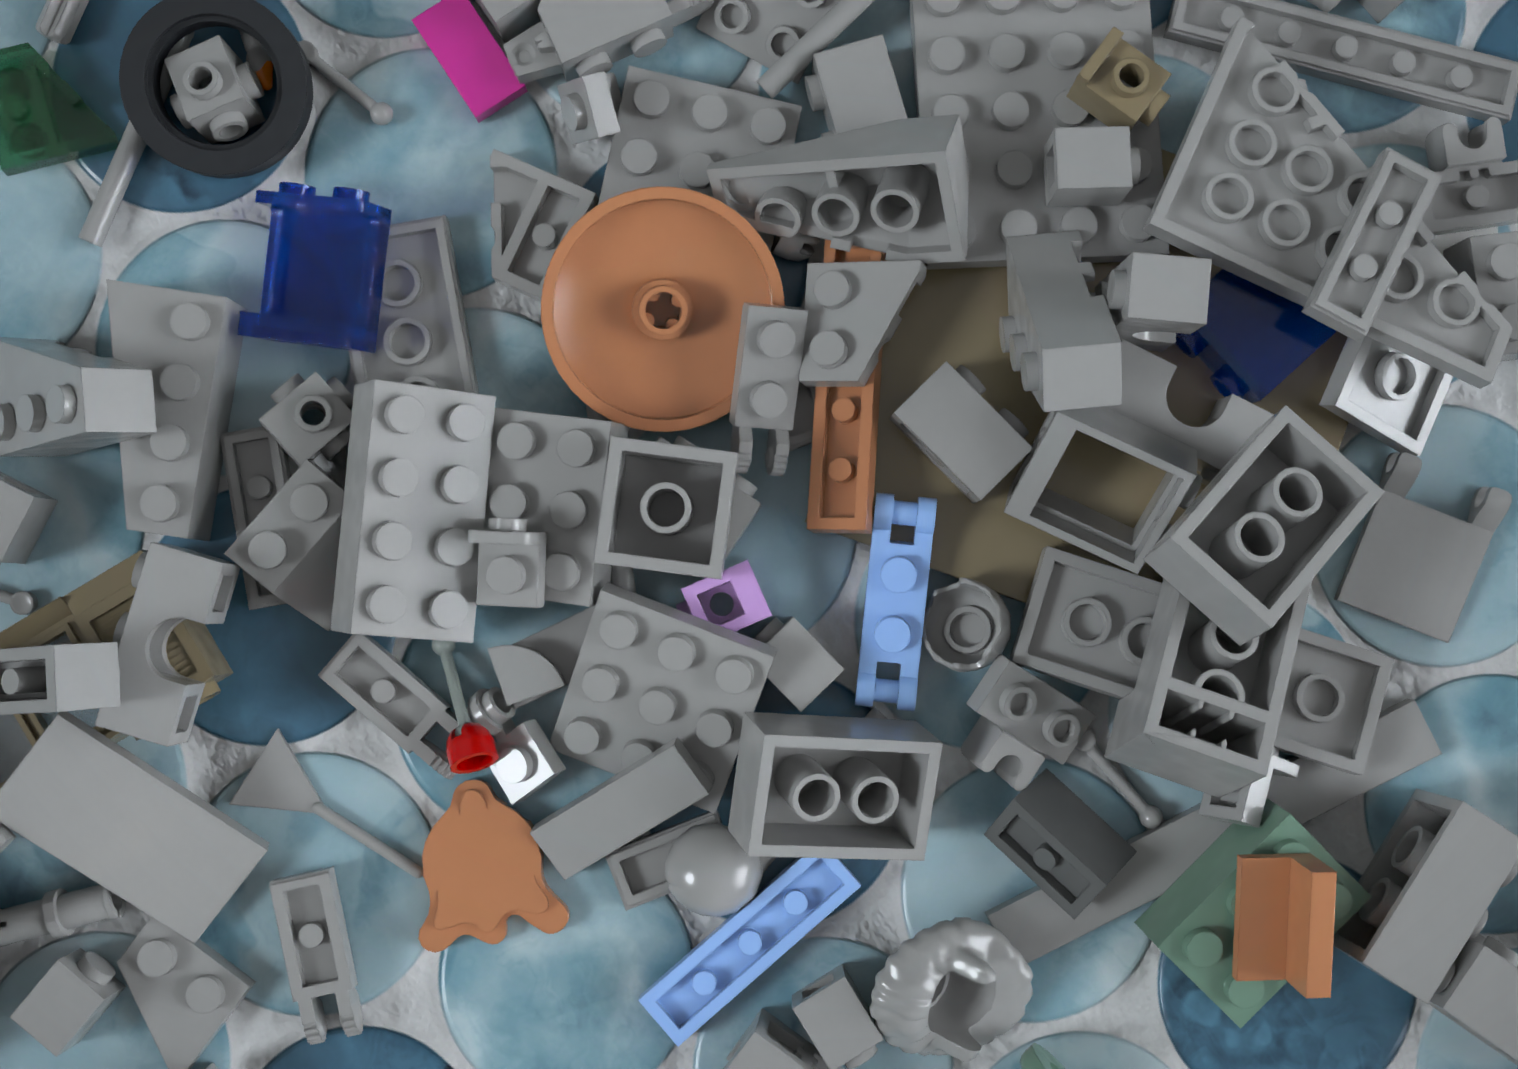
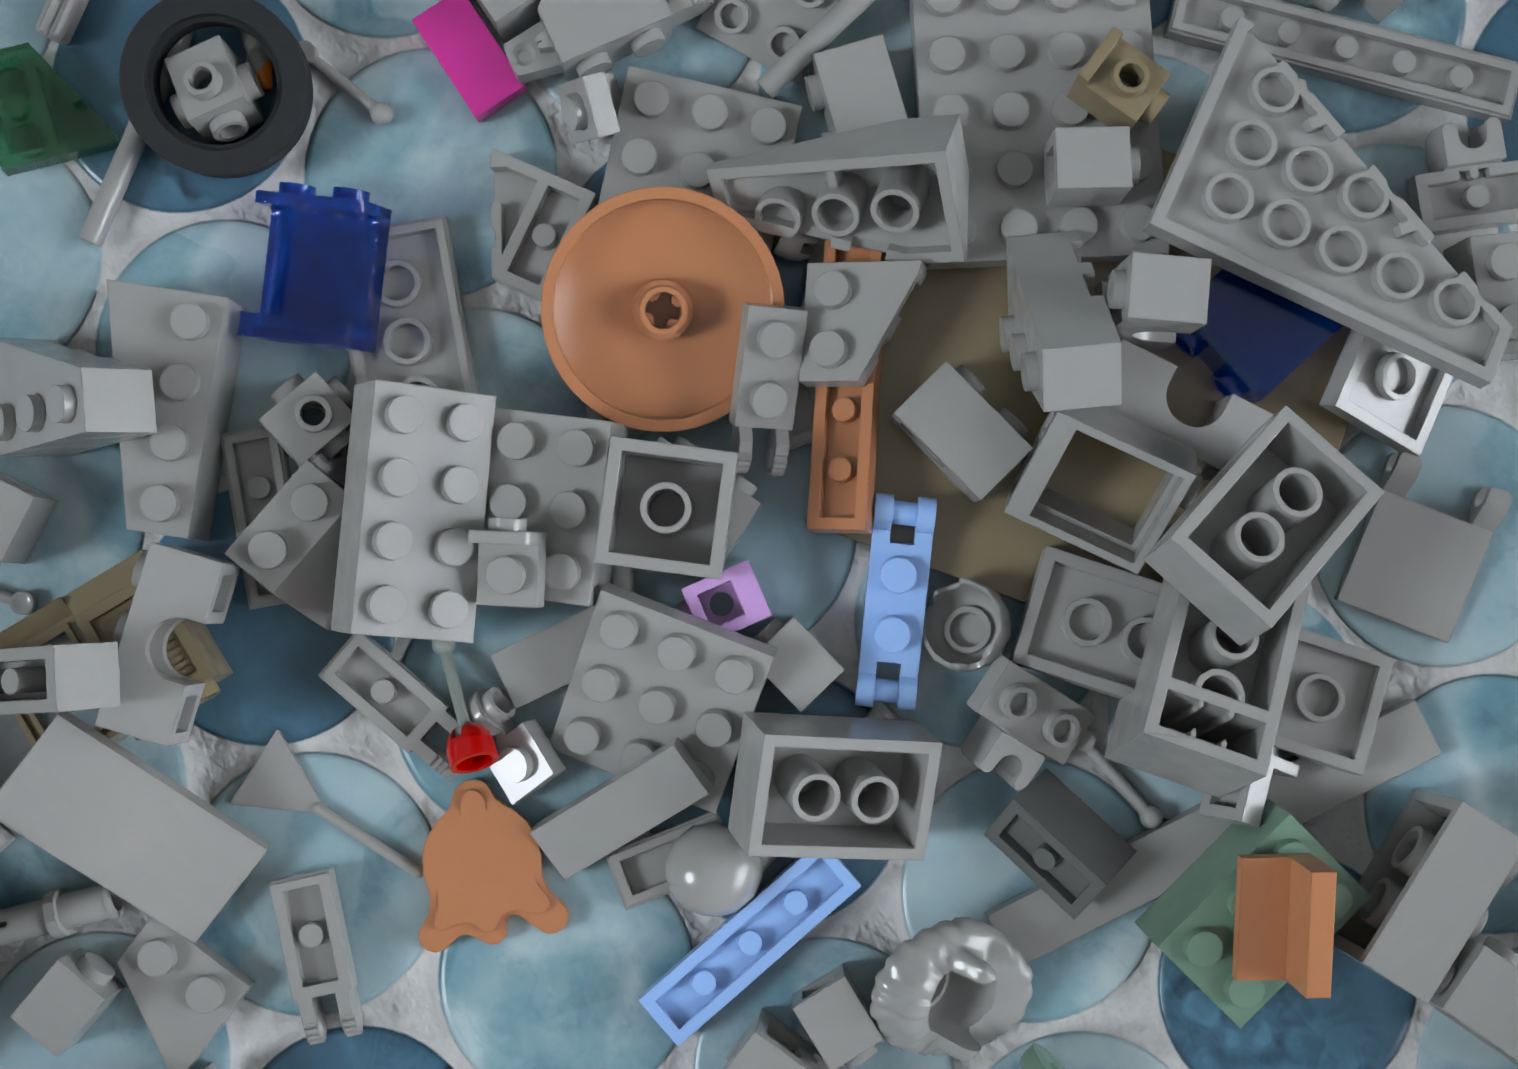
(523, 672): light grey tile -> none
(1372, 244): light grey tile -> none

